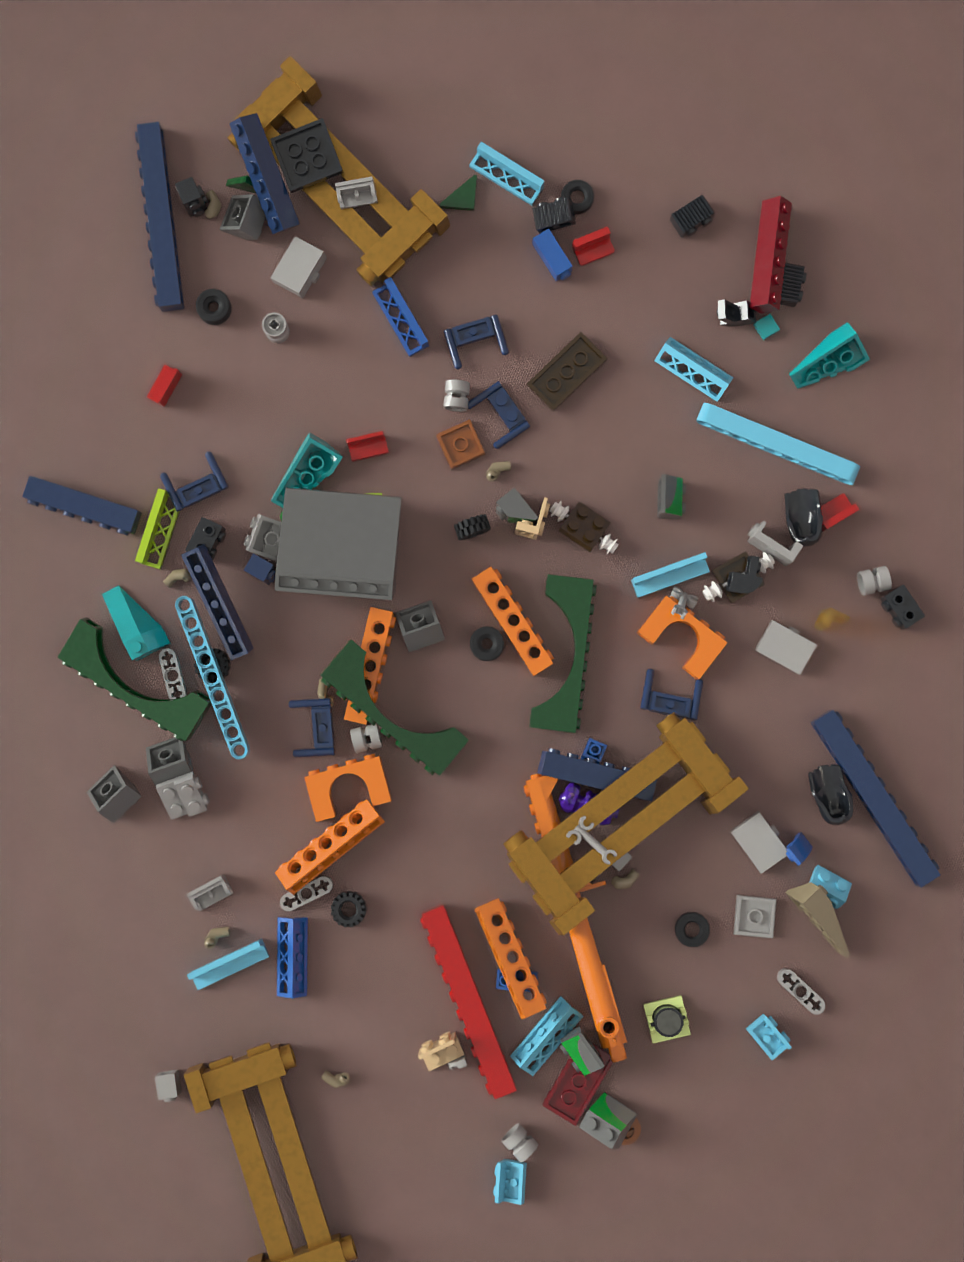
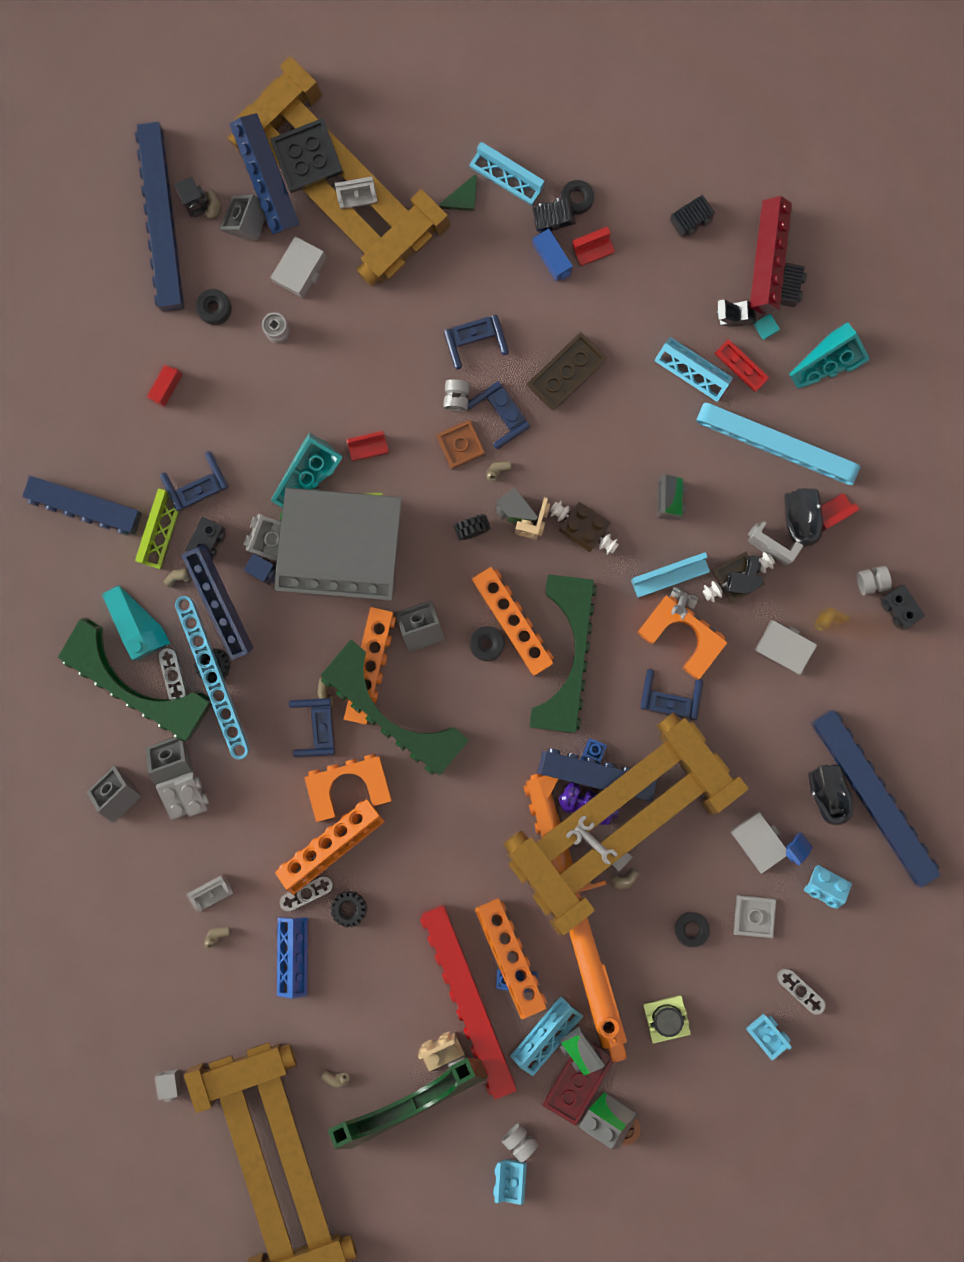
(229, 964): medium azure fence -> none
(242, 183): dark green tile -> none
(359, 739): light grey wheel -> none
(405, 312): blue fence -> none
(452, 1082): none -> dark green arch
(741, 365): none -> red plate
(817, 906): dark tan wedge -> none

